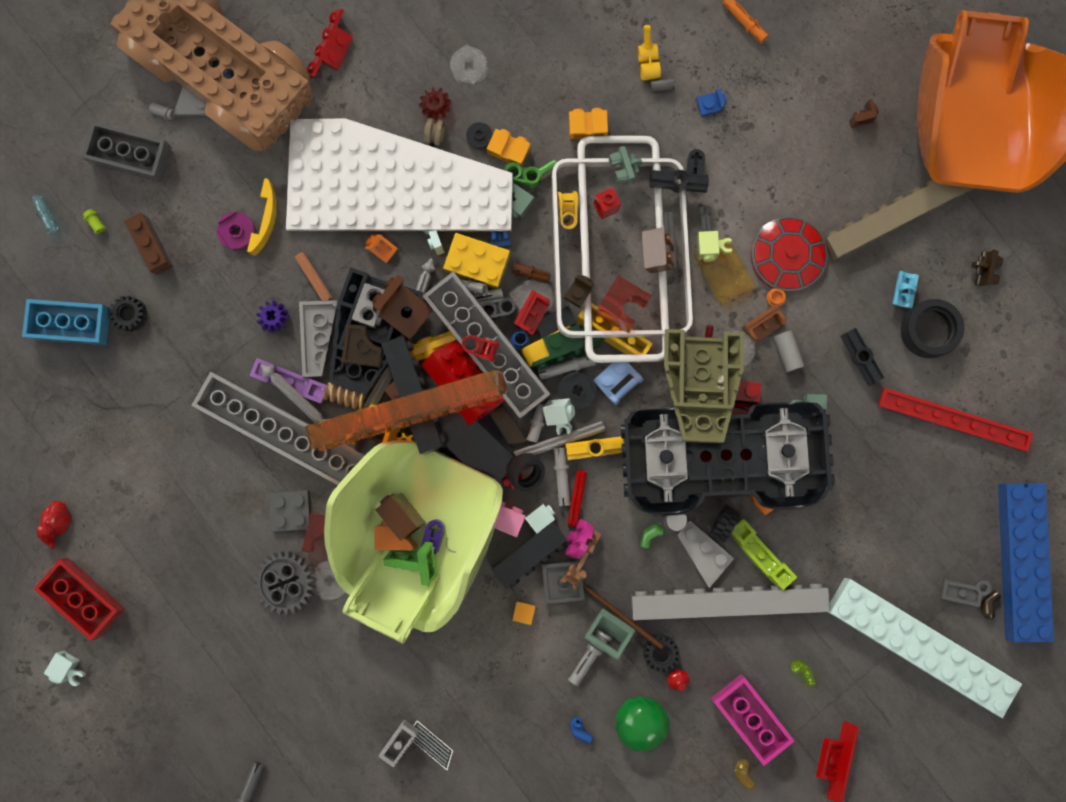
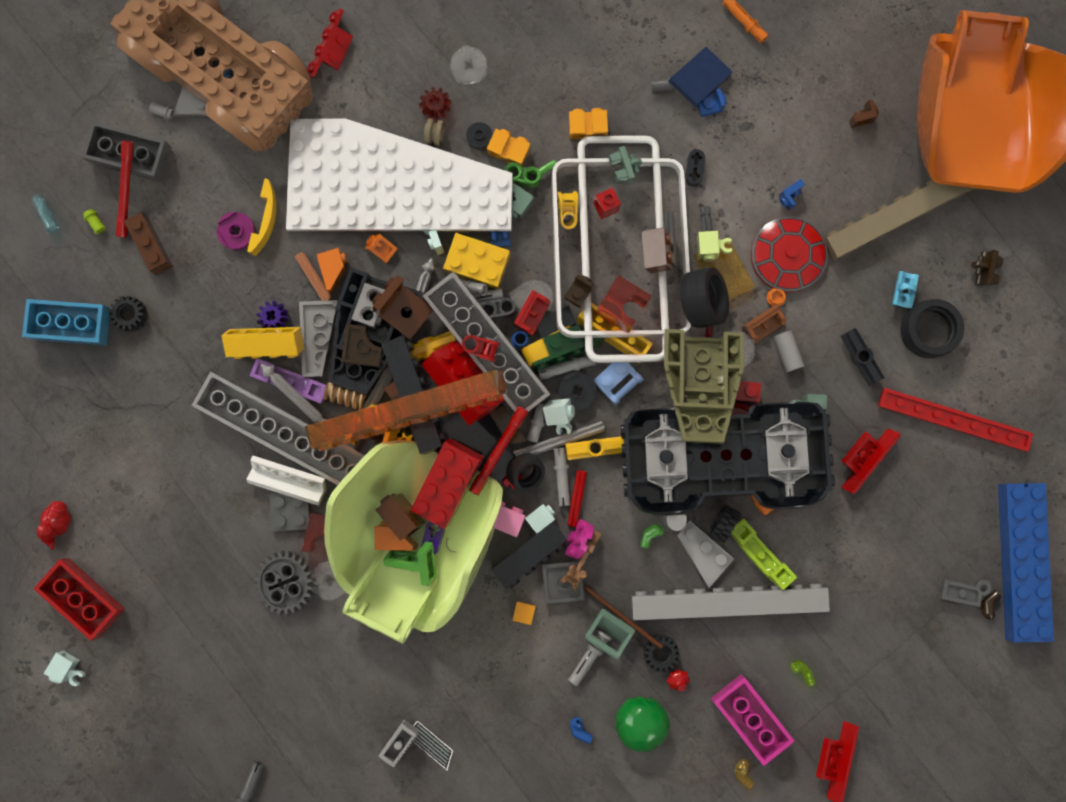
(126, 159): none -> red piece
(263, 342): none -> yellow brick
(286, 480): none -> white fence
(332, 267): none -> orange slope
(447, 483): none -> red brick
(481, 479): none -> red piece
(531, 272): reddish brown axle -> none
(648, 57): yellow beam -> none
(691, 182): black piece -> none
(700, 76): none -> dark blue tile
(704, 297): none -> black tyre
(789, 193): none -> blue bracket
(865, 457): none -> red bracket
(924, 647): light aqua brick -> none

